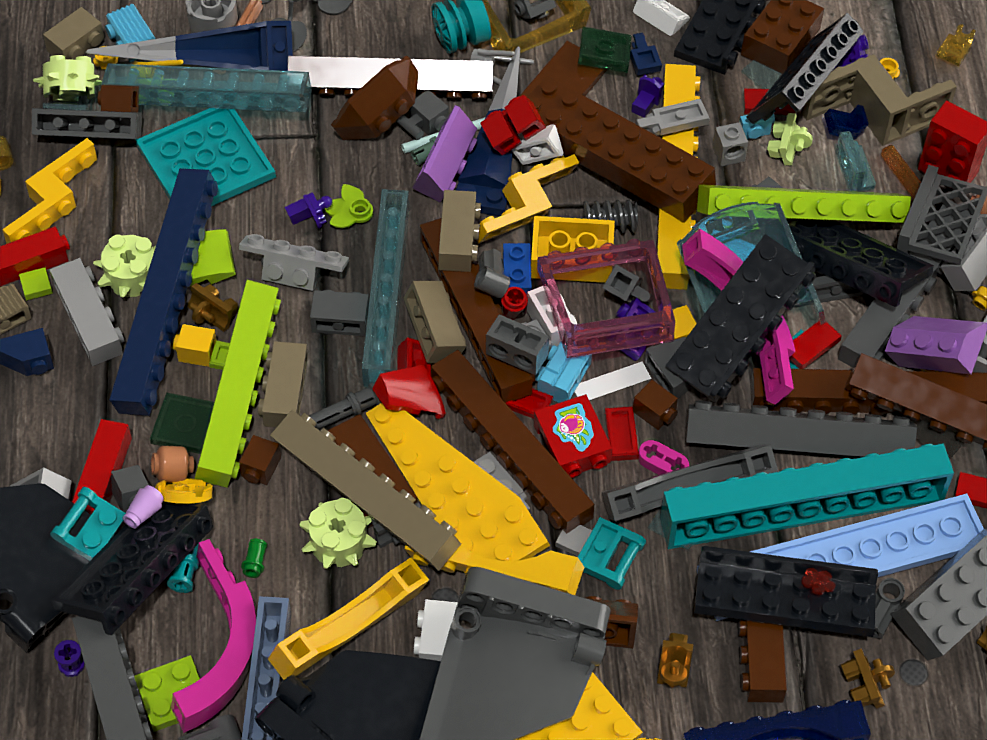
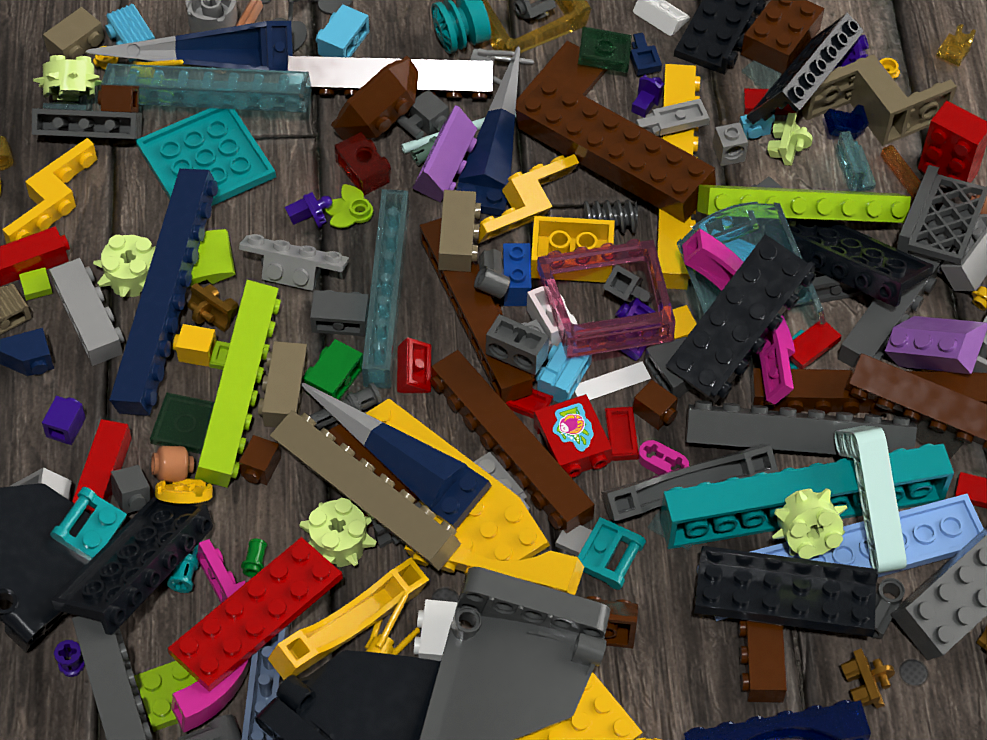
(64, 420): none -> dark purple brick
(143, 506): lavender cone -> none
(255, 614): none -> red plate
(335, 369): none -> green brick
(343, 33): none -> medium azure brick
(362, 163): none -> clear red brick
(382, 642): none -> yellow plant
(409, 391): red slope -> none
(432, 476): none -> dark blue plate
(434, 320): dark tan brick -> none
(501, 130): red piece -> none
(514, 302): red cone -> none
(539, 147): white slope -> none
(675, 661): pearl gold hips -> none
(810, 523): none -> yellowish green brick
(818, 581): clear red plant -> none
(877, 494): none -> light aqua beam

